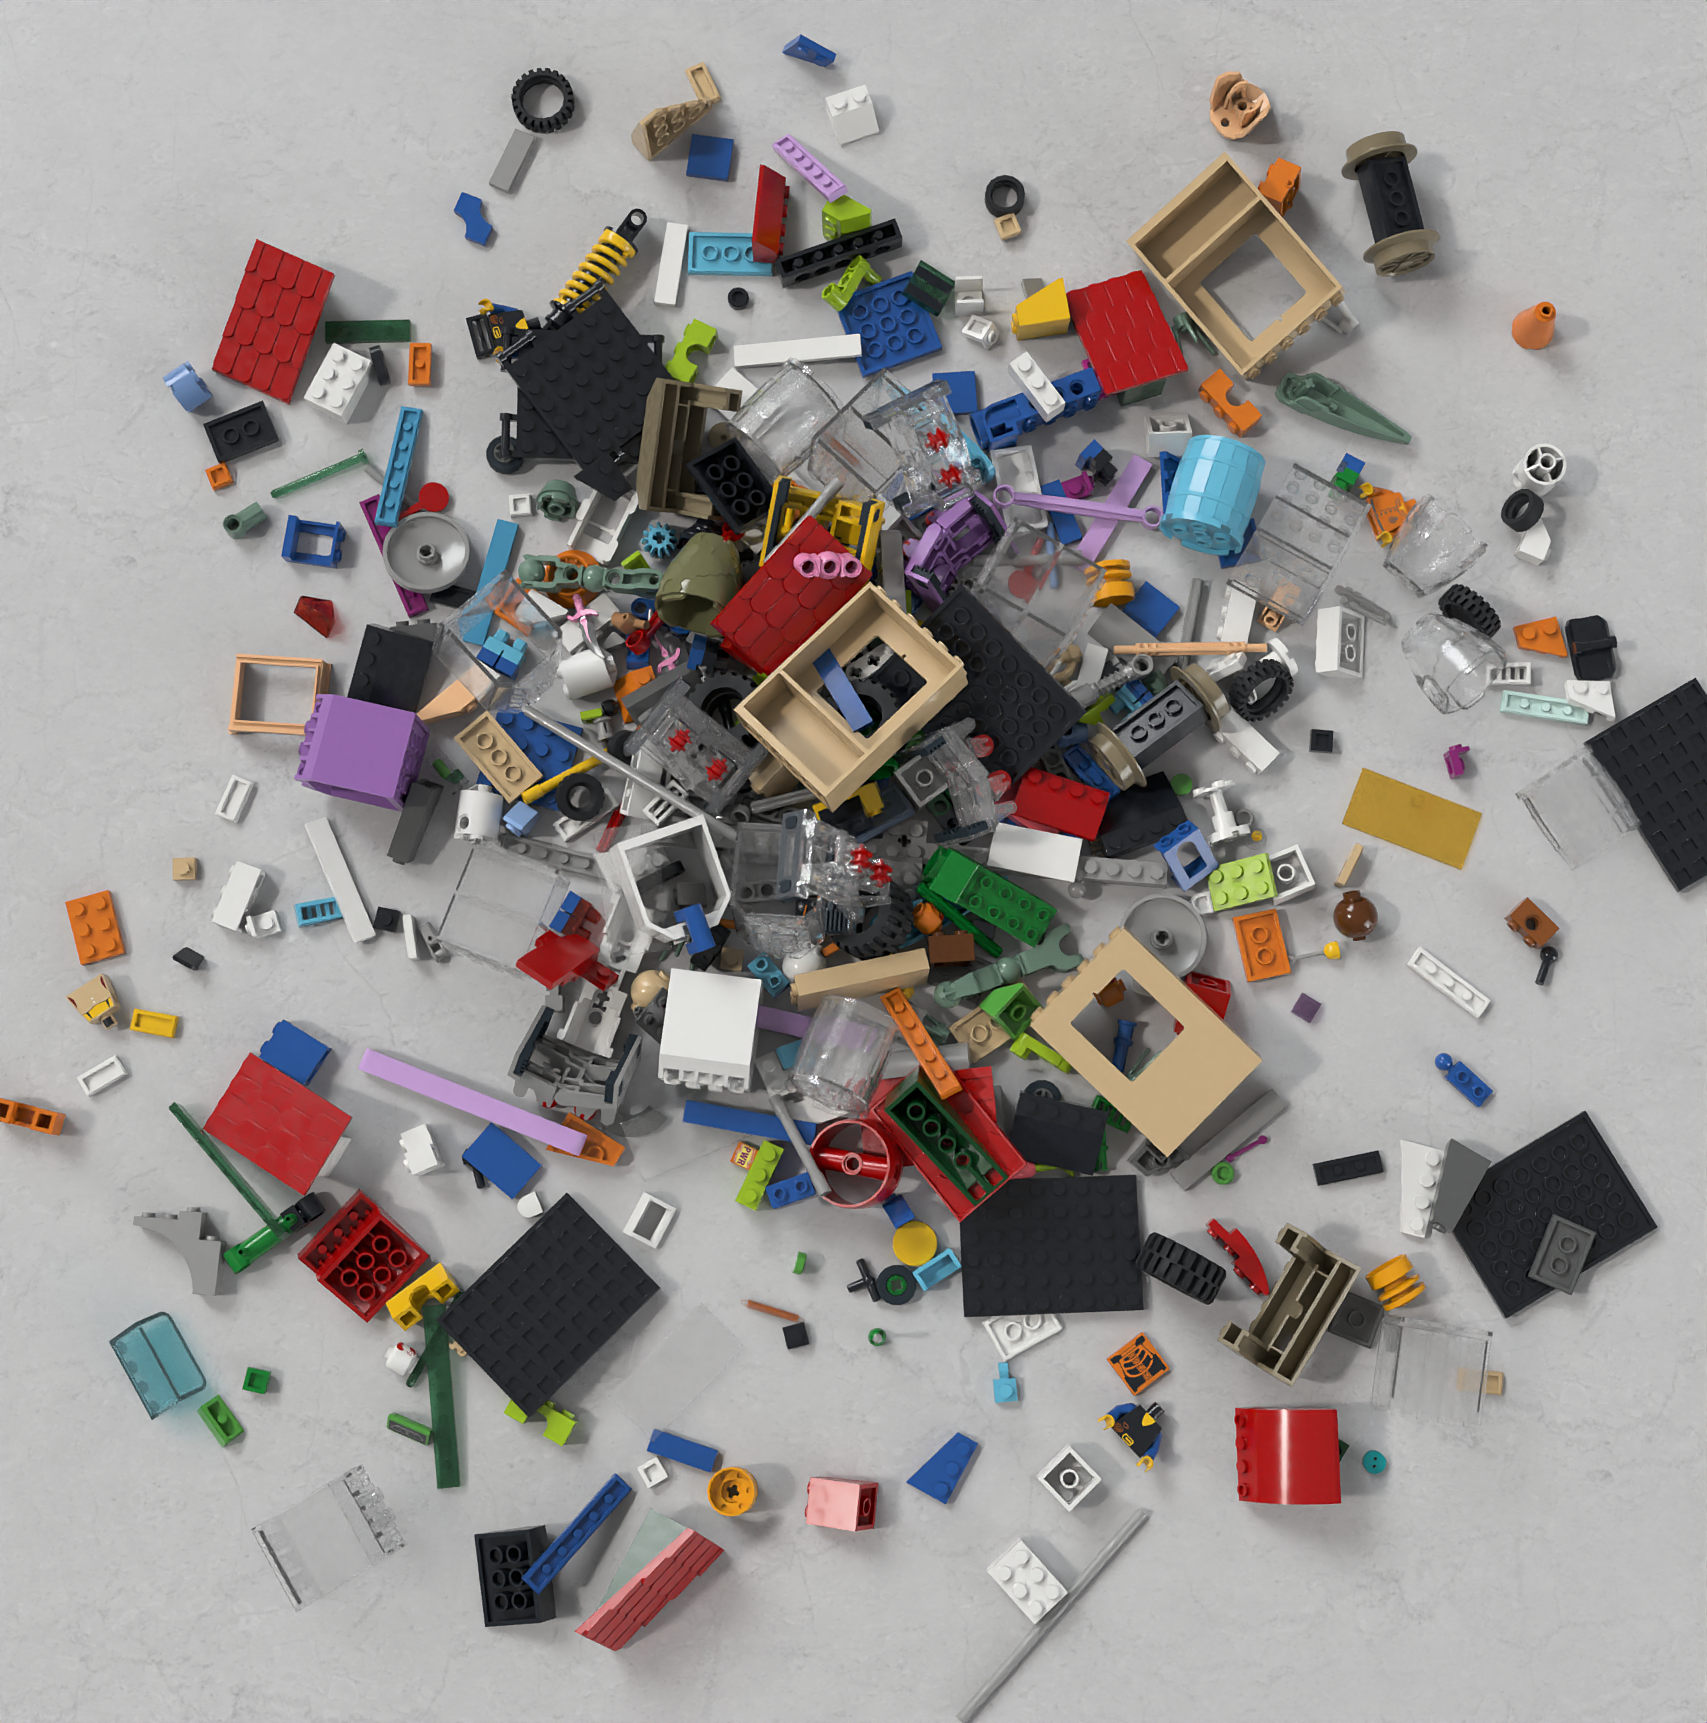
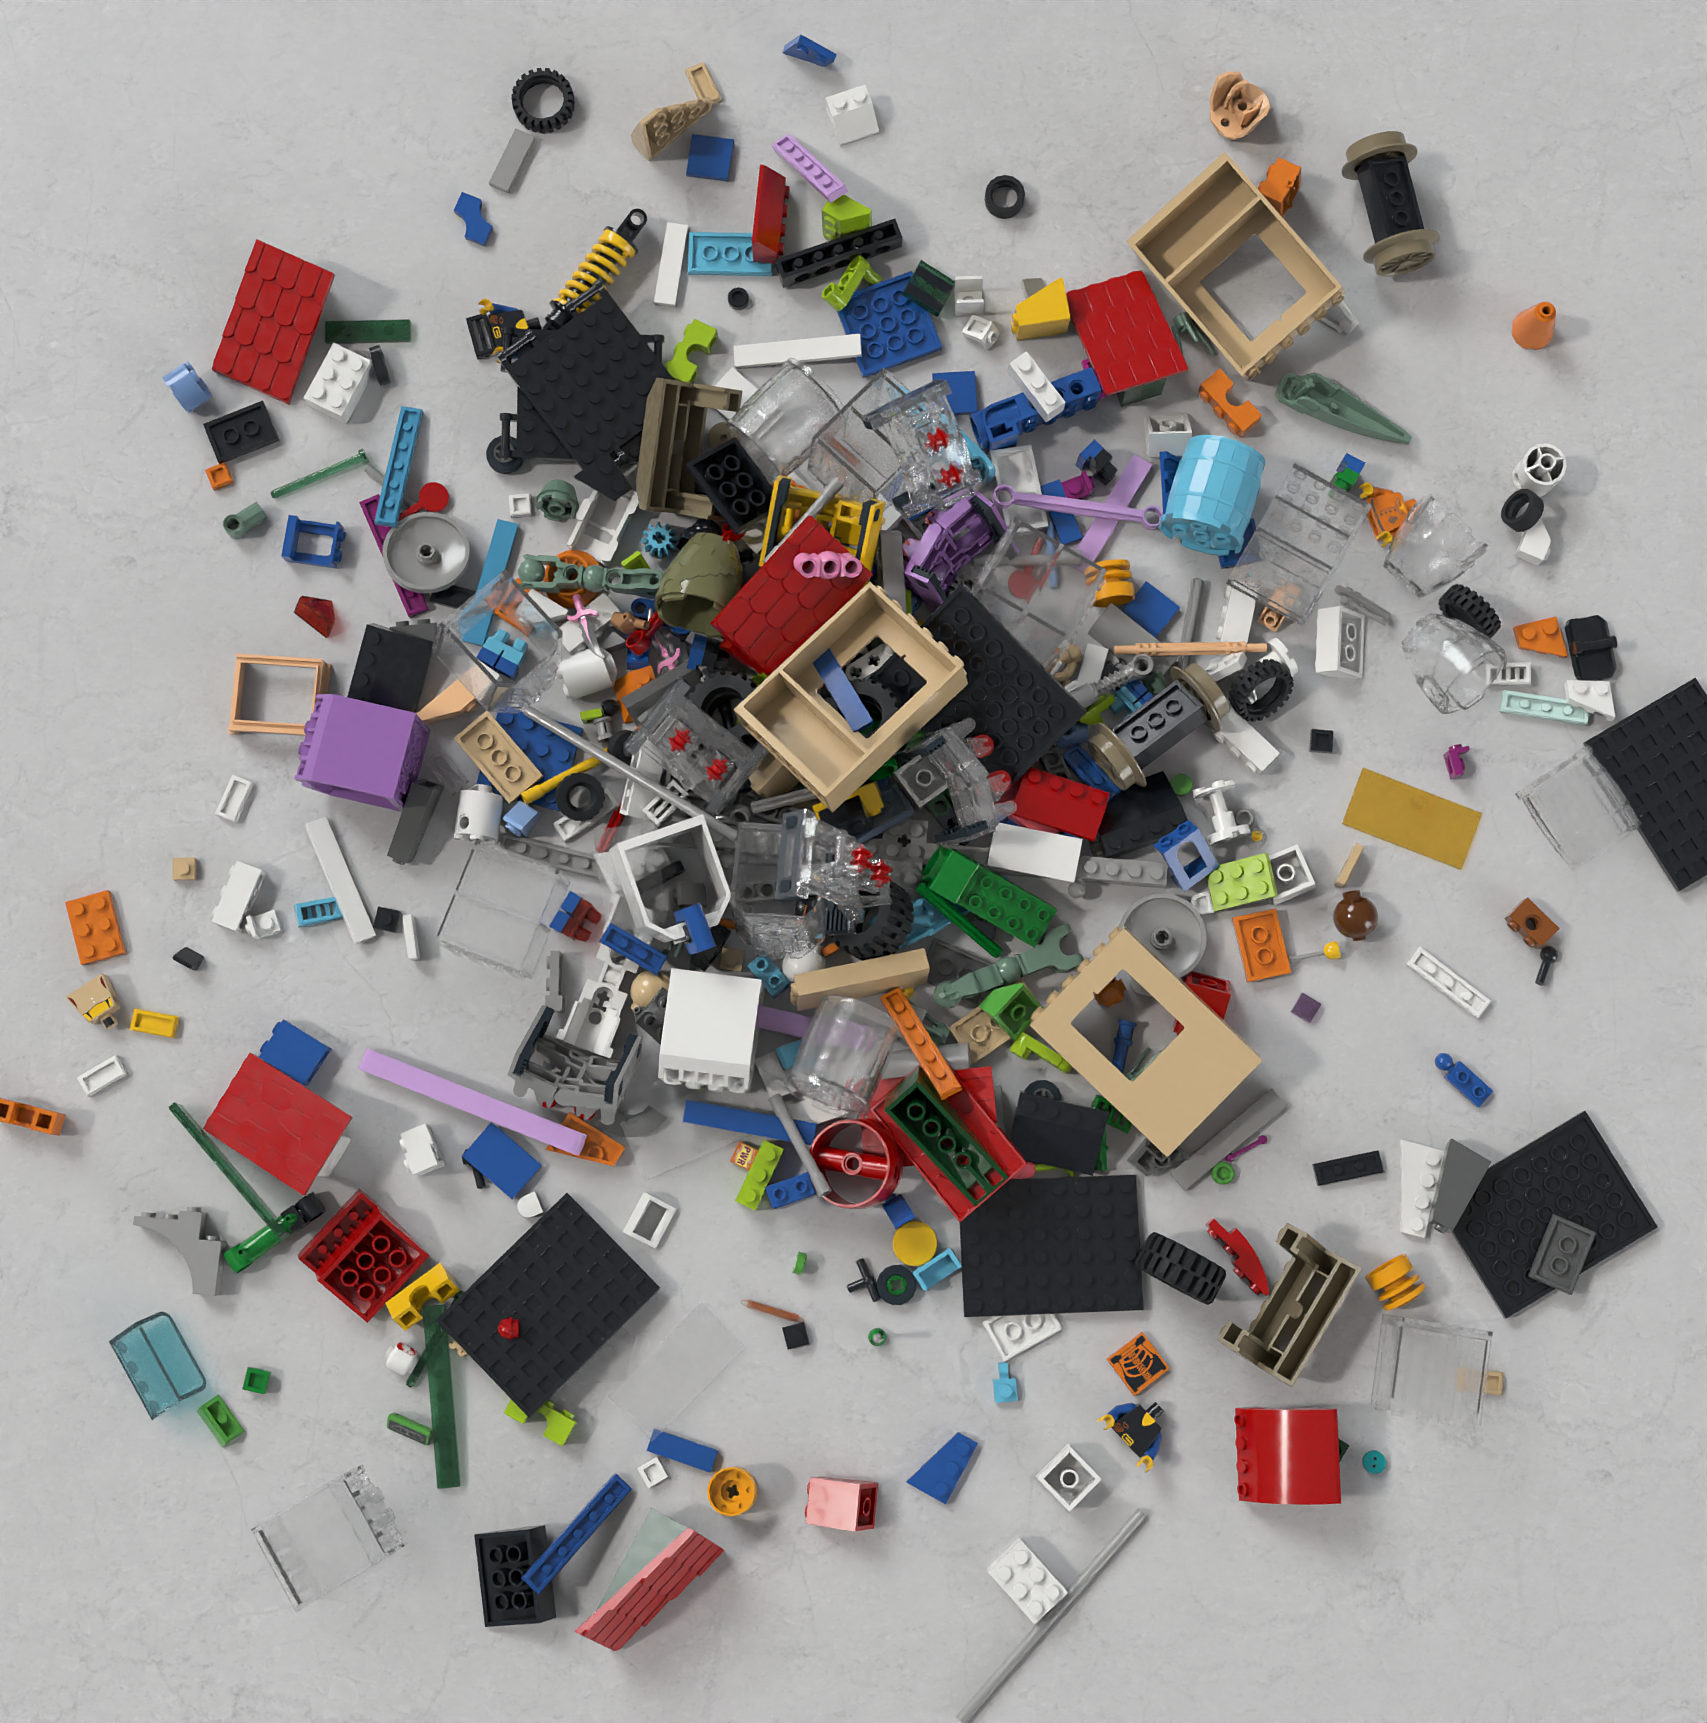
(420, 364): orange plate -> none
(429, 937): light grey bar -> none
(445, 773): arm -> none
(509, 1328): none -> red plate
(565, 960): red slope -> none
(633, 949): none -> blue tile
(927, 918): orange head -> none
(951, 949): reddish brown brick -> none
(1007, 226): tan plate -> none
(1357, 1320): dark grey tile -> none

